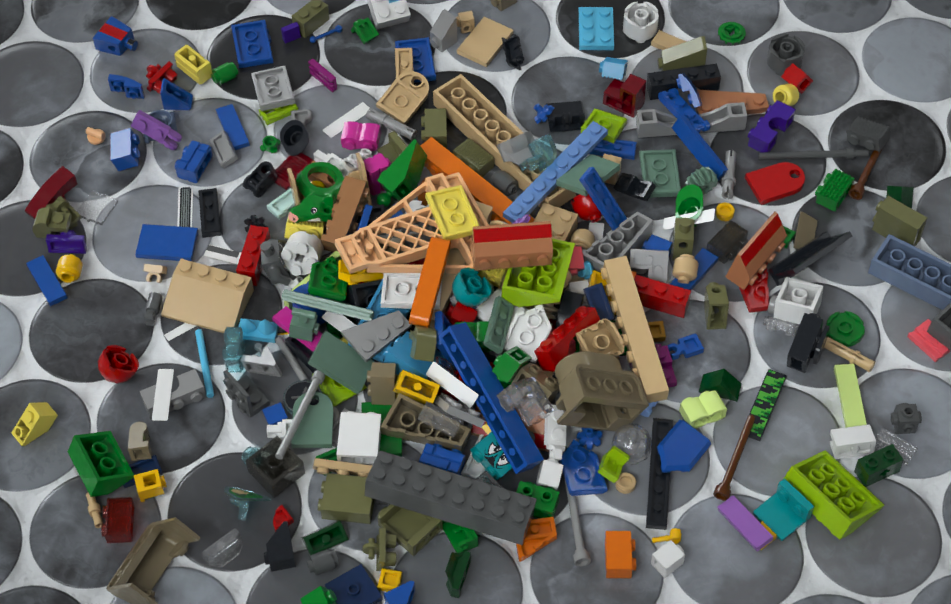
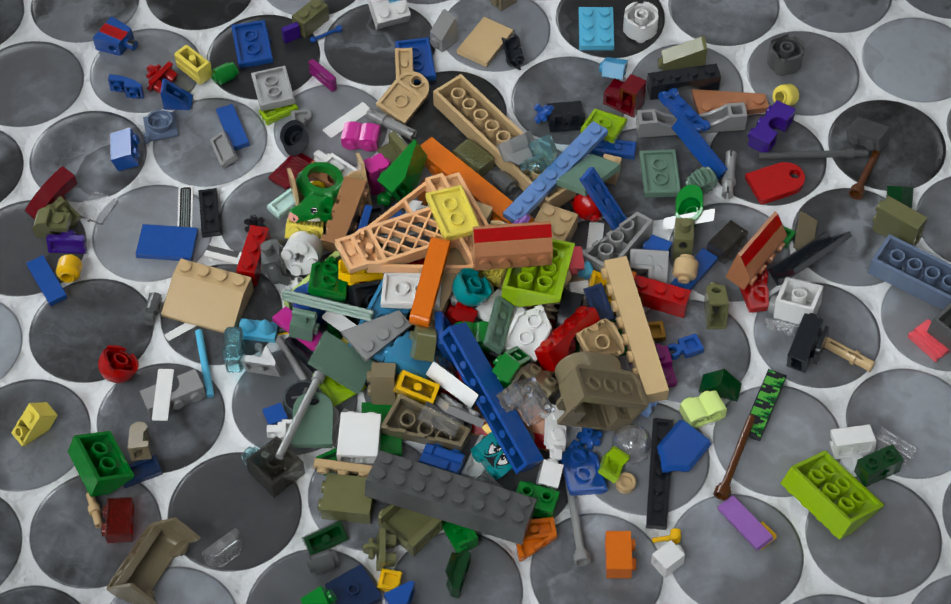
(95, 136): light nougat plate -> none
(149, 484): yellow brick -> none
(154, 270): tan tile -> none
(156, 130): medium lavender hinge -> none
(193, 161): blue brick -> none
(242, 498): clear light blue shield -> none
(245, 393): dark grey bracket -> none
(260, 180): black piece -> none
(270, 144): green plate -> none
(280, 549): black slope -> none
(281, 515): red tile -> none
(365, 30): green bracket -> none
(365, 153): white piece -> none
(435, 125): olive brick -> none
(465, 21): tan plate -> none
(583, 238): tan head -> none
(634, 187): black slope -> none
(663, 40): tan tile -> none
(687, 85): slope -> none
(725, 211): yellow tile -> none
(728, 28): green gear -> none
(784, 510): teal bracket -> none
(796, 77): red brick -> none
(834, 189): green brick -> none
(846, 328): green tile -> none
(849, 395): yellowish green tile -> none
(905, 418): dark grey brick -> none

